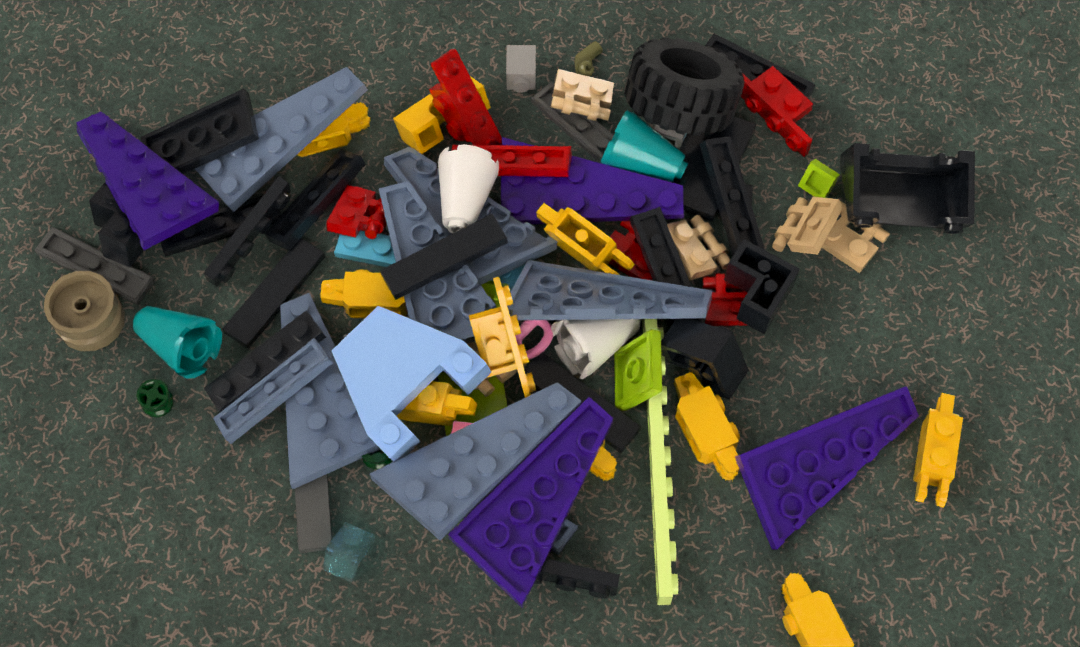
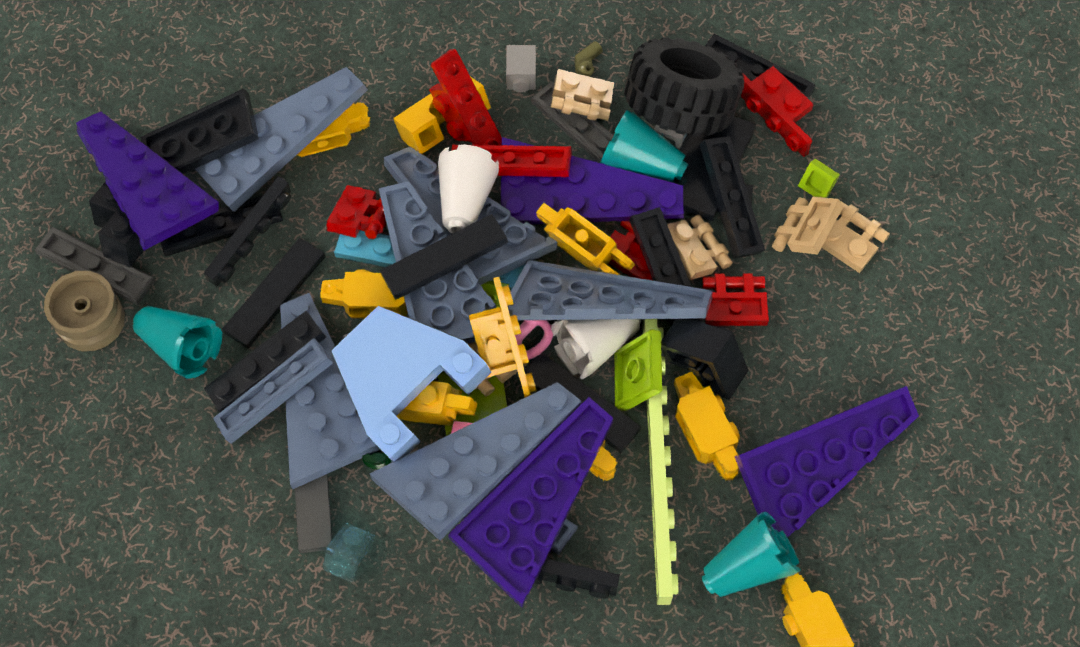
(152, 391): dark green wheel -> none
(315, 199): black plate -> none
(751, 559): none -> teal cone
(764, 279): black brick -> none
(908, 189): black windscreen -> none
(938, 450): yellow hinge -> none

